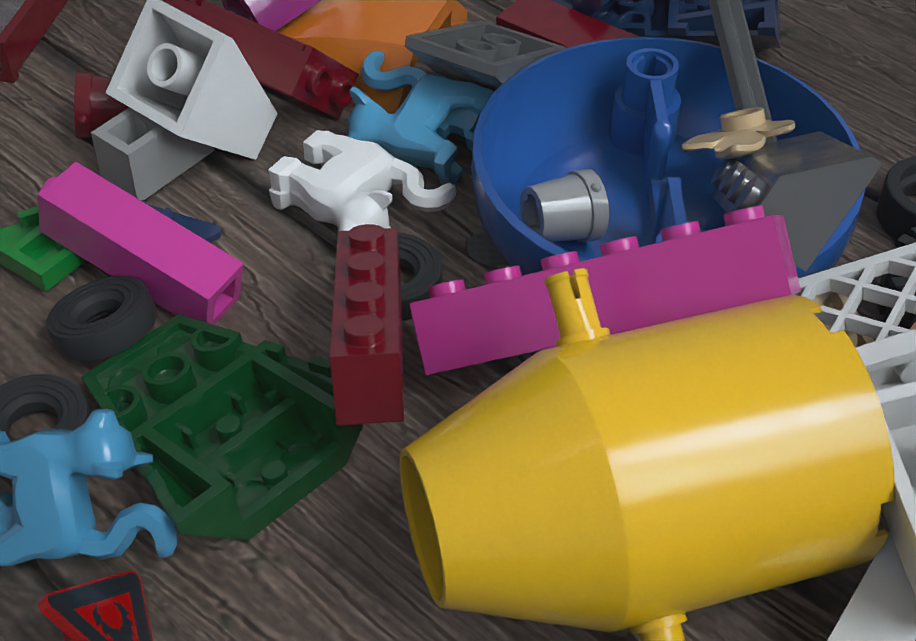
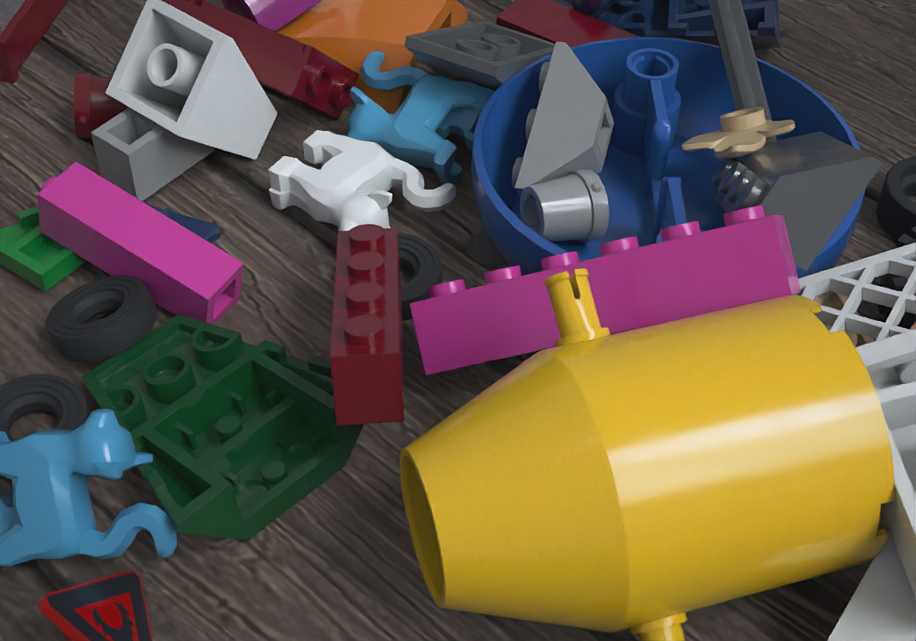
(568, 126): none -> light grey slope

